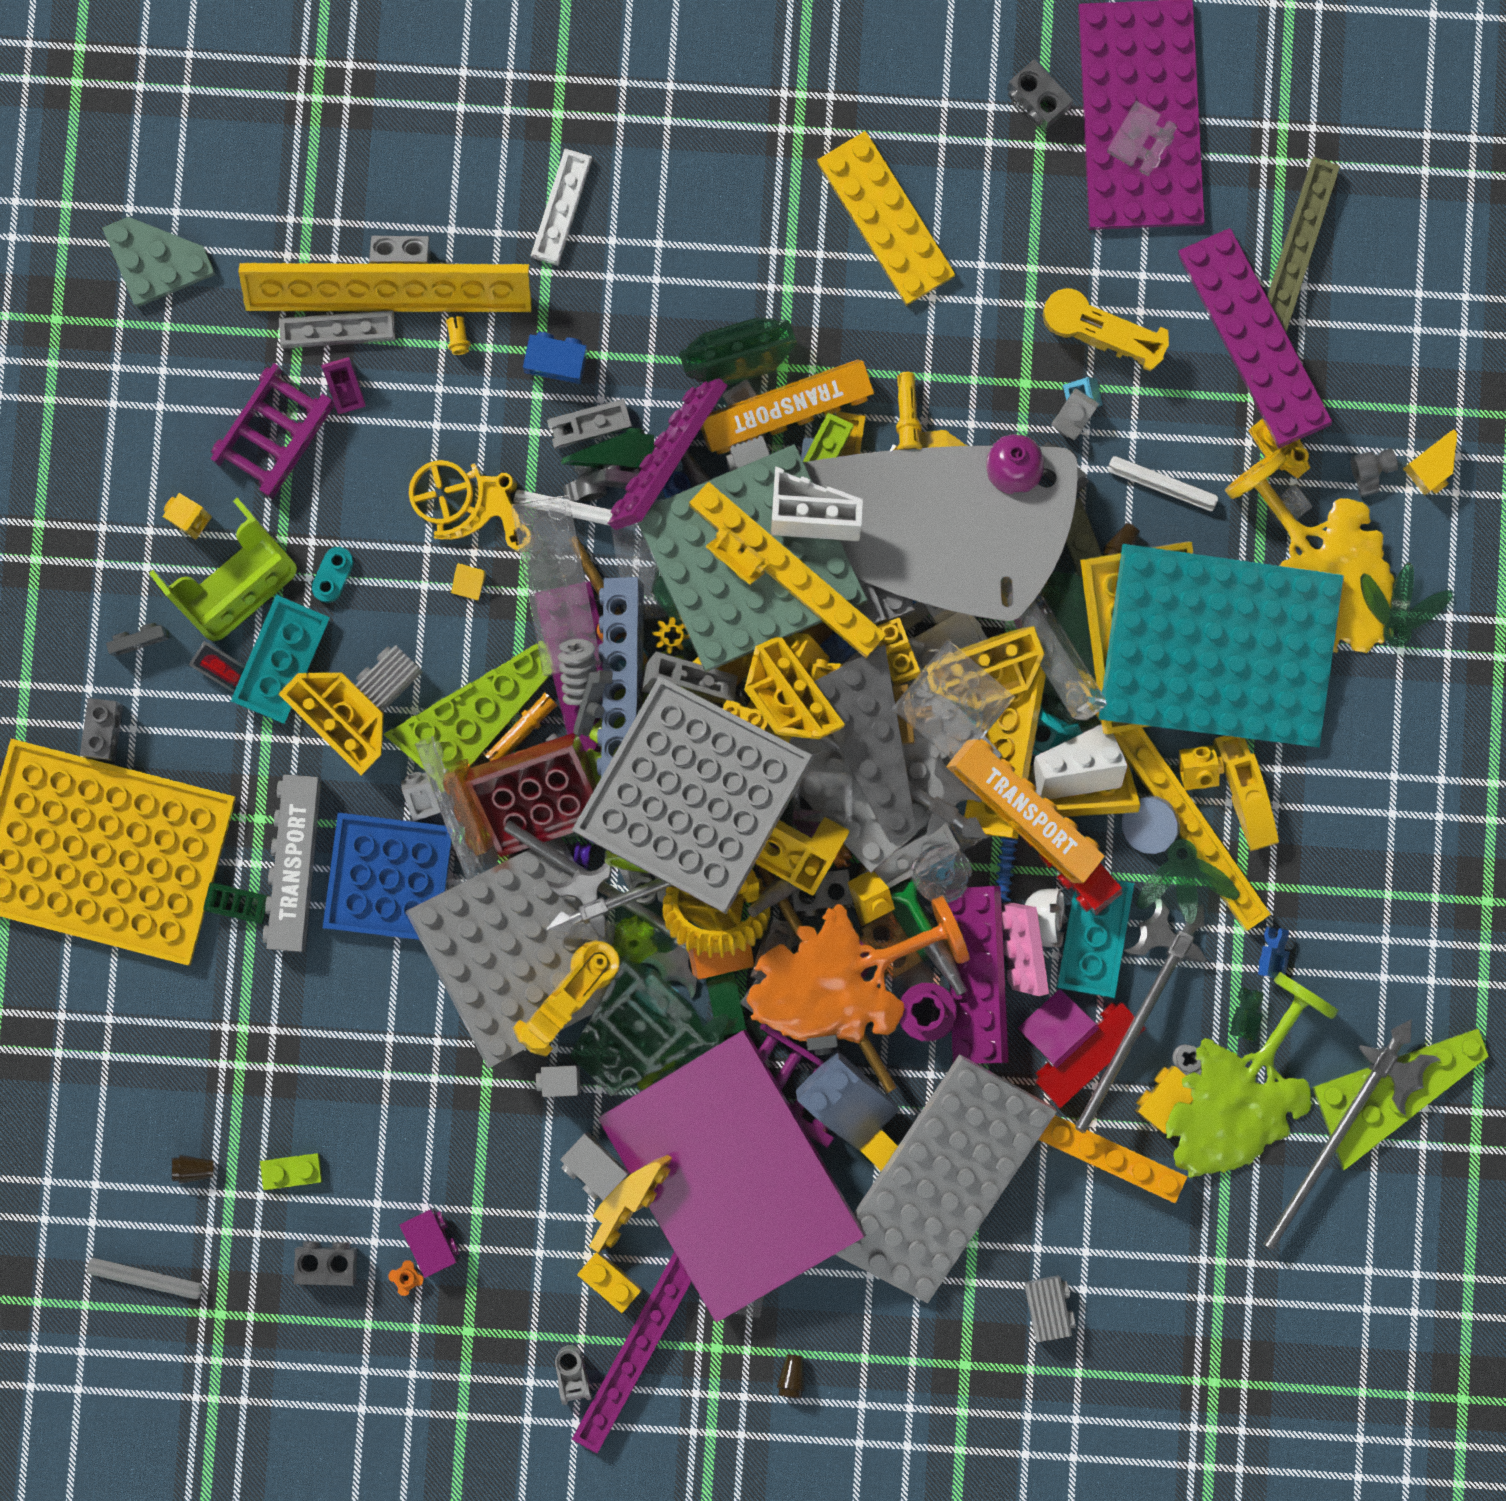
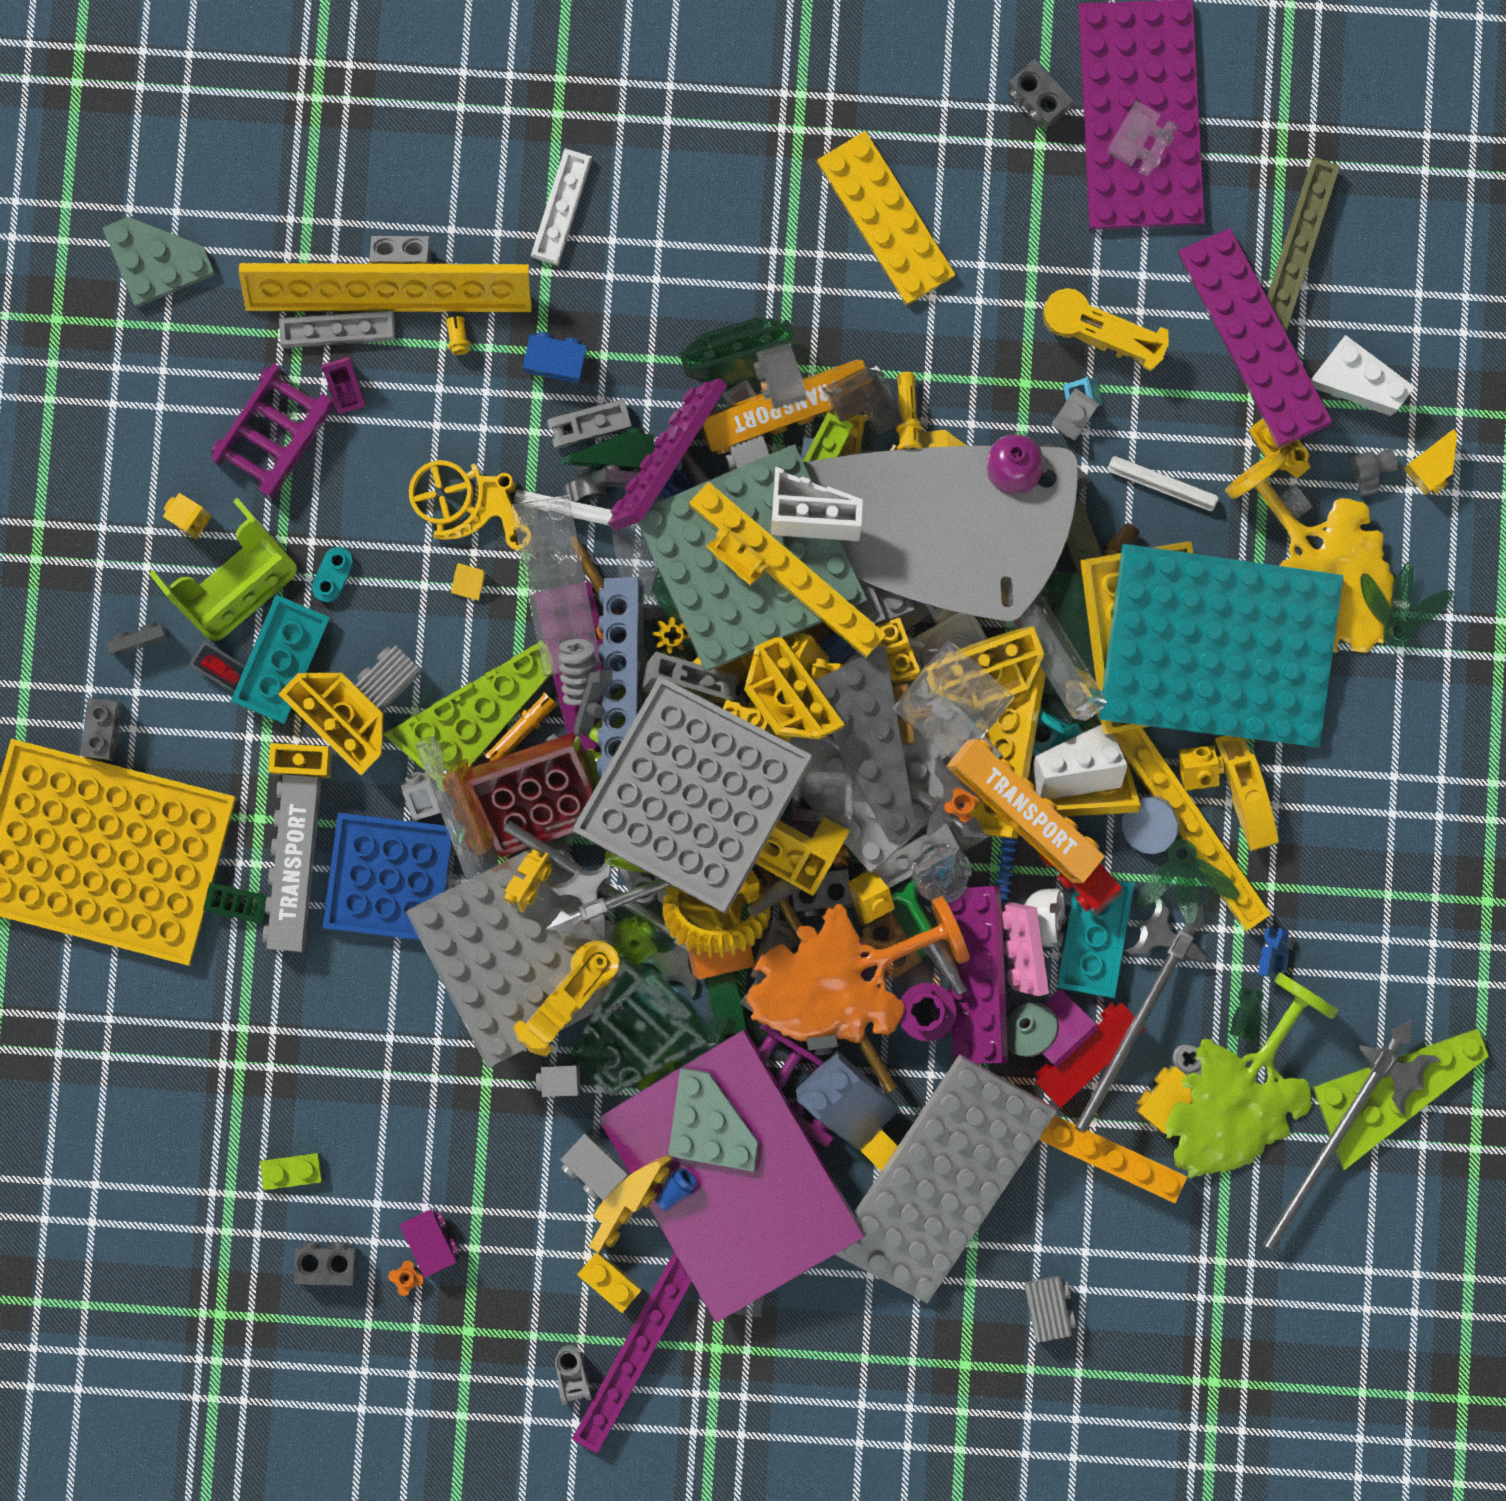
(144, 1278): light grey axle -> none
(191, 1169): dark brown cone -> none
(300, 760): none -> yellow brick
(535, 870): none -> yellow hinge
(582, 854): dark purple bush -> none
(677, 1188): none -> blue cone
(709, 1125): none -> sand green plate
(781, 376): none -> clear brick
(792, 1378): dark brown cone -> none
(866, 393): none -> clear smoke brick
(961, 796): none -> orange plate
(1037, 1036): none -> sand green dish
(1361, 378): none -> white wedge

